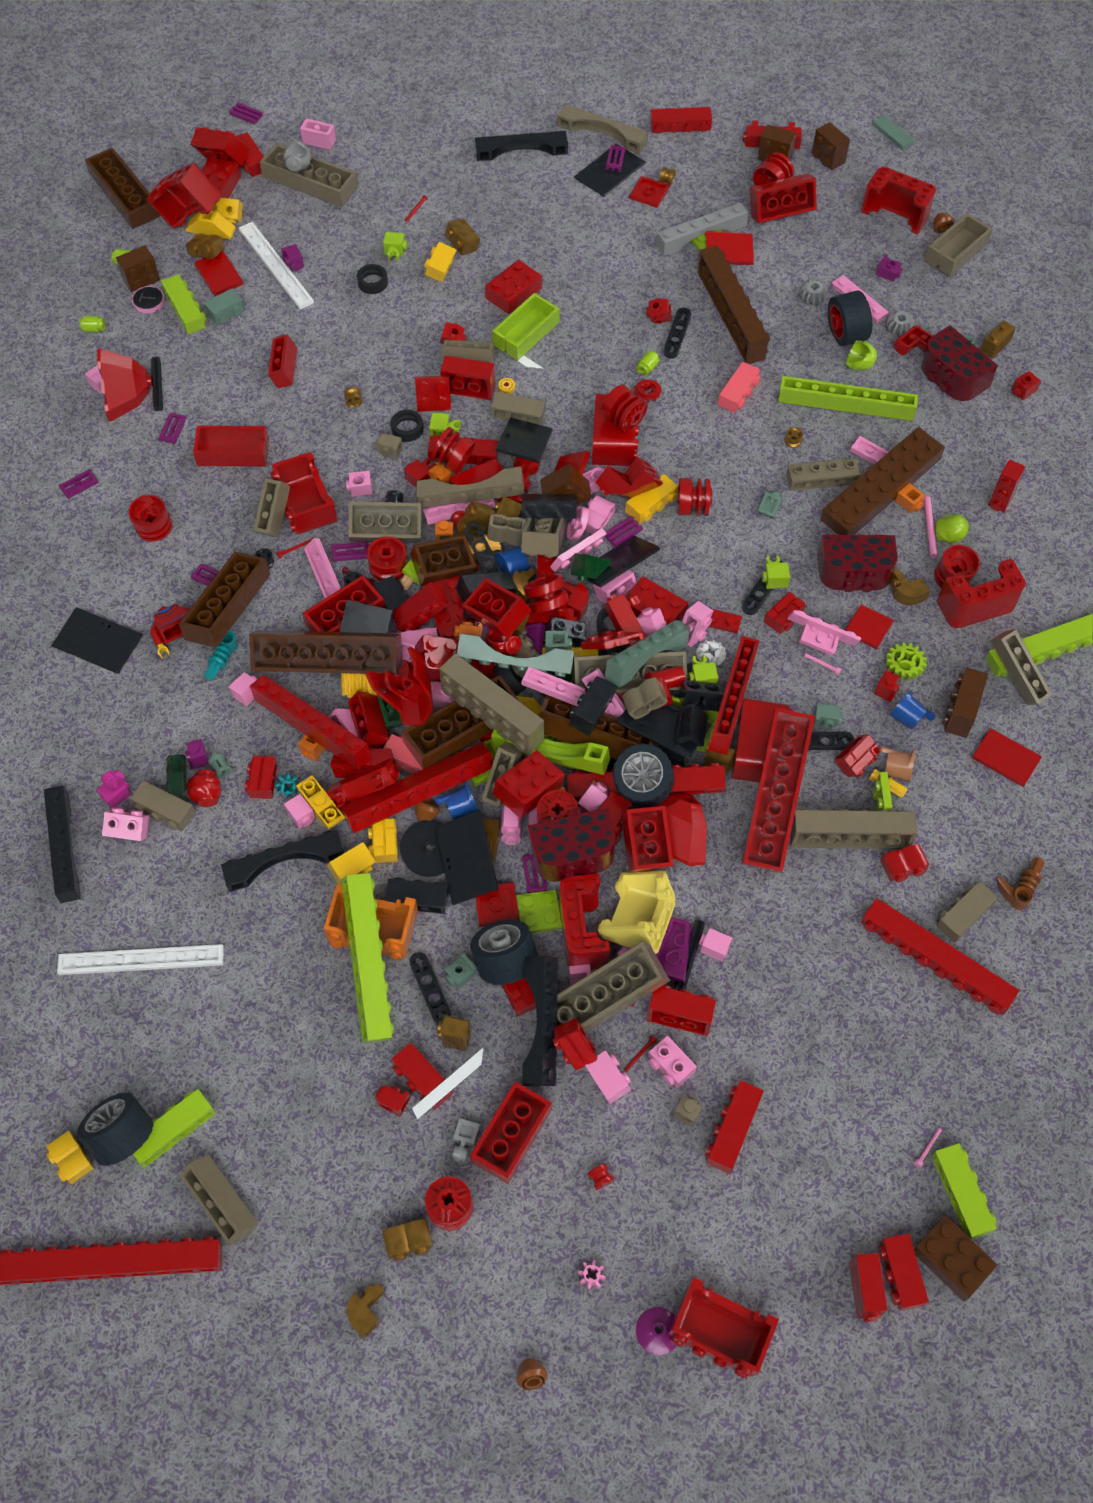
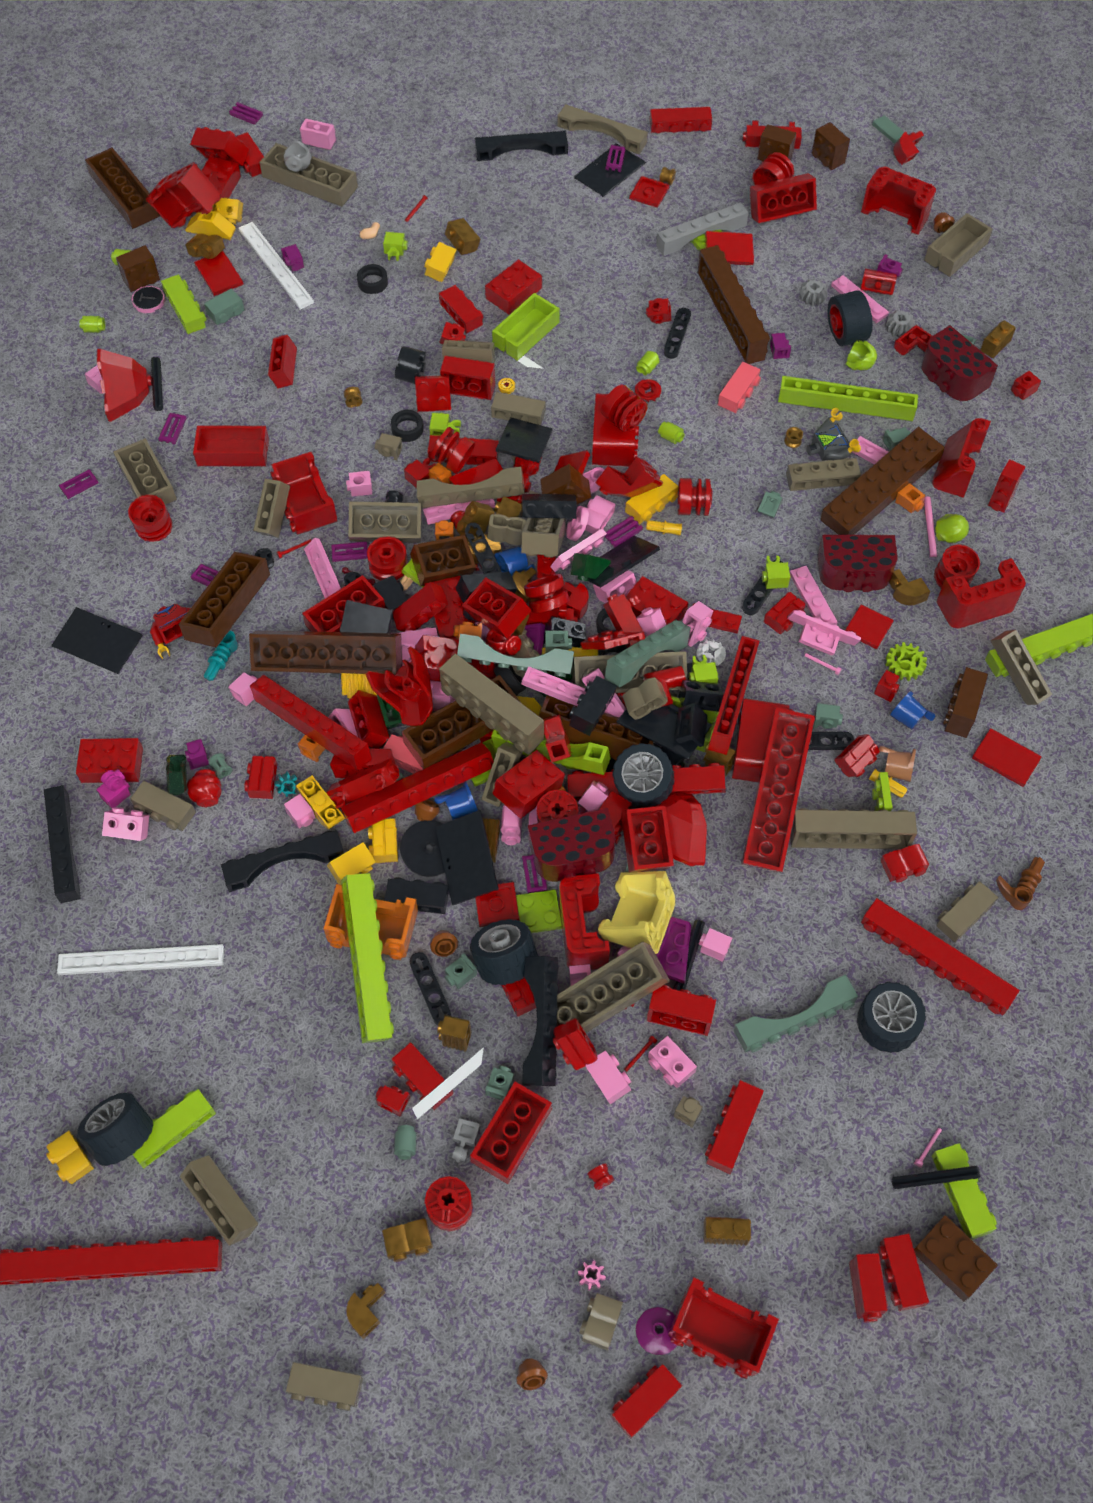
(103, 755): none -> red brick
(144, 471): none -> dark tan brick
(324, 1386): none -> dark tan brick
(369, 233): none -> light nougat arm
(405, 1142): none -> sand green brick
(410, 364): none -> black brick
(443, 943): none -> dark orange cone
(461, 309): none -> red brick
(496, 1089): none -> sand green brick
(556, 738): none -> red brick
(601, 1322): none -> dark tan brick
(645, 1400): none -> red brick
(665, 527): none -> yellow axle
(671, 432): none -> lime brick
(727, 1230): none -> pearl gold brick
(757, 1031): none -> sand green arch
(780, 346): none -> magenta brick
(812, 595): none -> bright pink plate
(831, 441): none -> dark grey torso
(878, 281): none -> red brick
(891, 1017): none -> black wheel
(893, 438): none -> sand green brick
(905, 146): none -> red brick
(936, 1177): none -> black axle
(956, 466): none -> red windscreen

